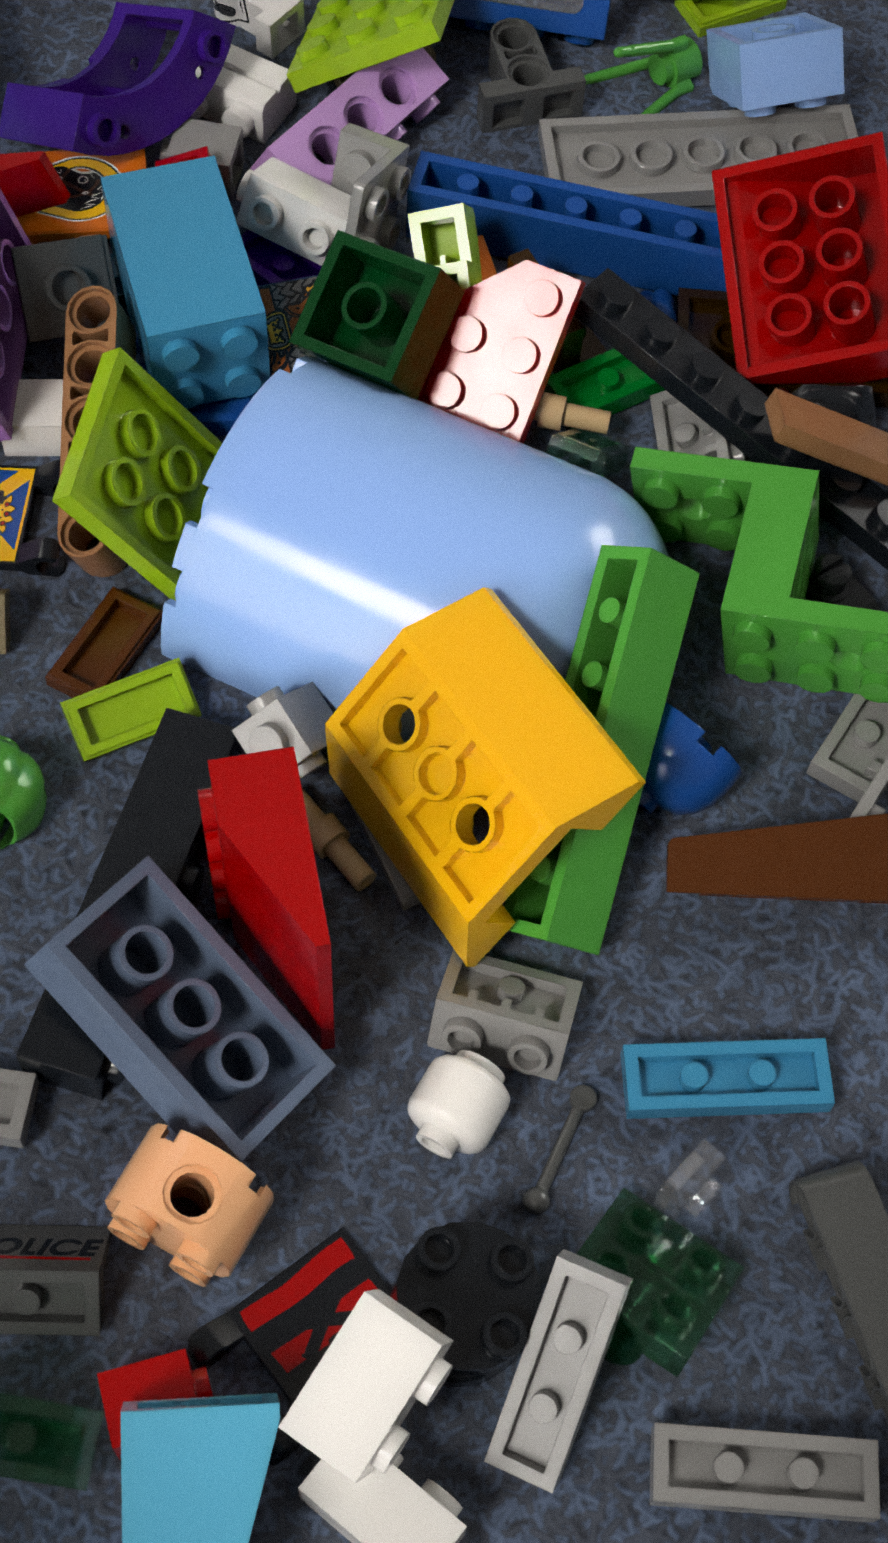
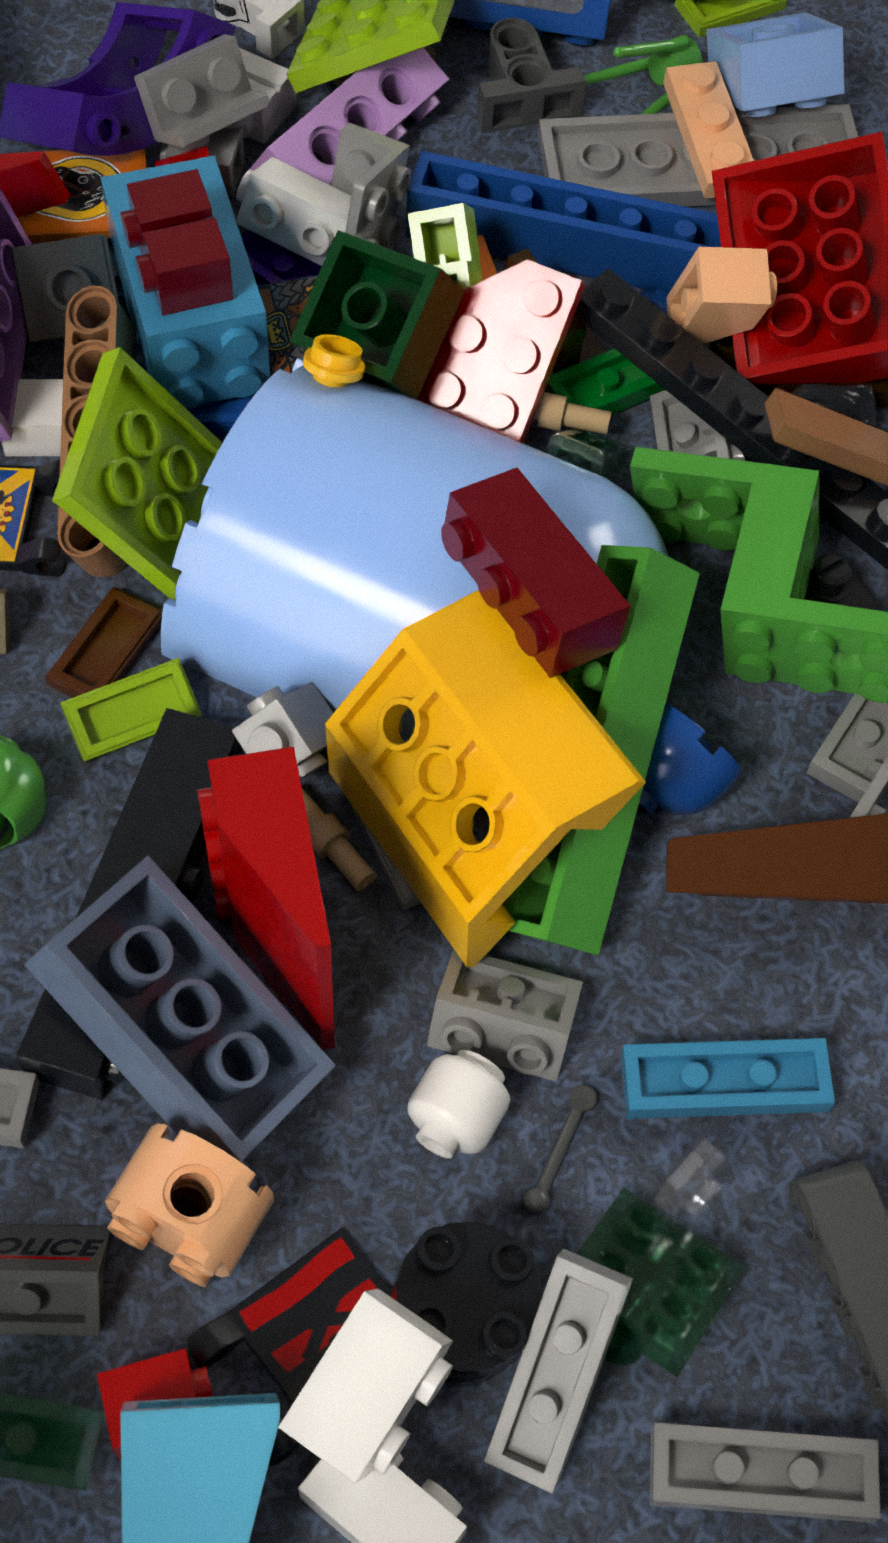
(179, 247): none -> dark red piece
(199, 94): none -> light grey bracket
(334, 360): none -> yellow plate
(534, 572): none -> dark red brick
(706, 120): none -> light nougat plate
(722, 292): none -> light nougat slope

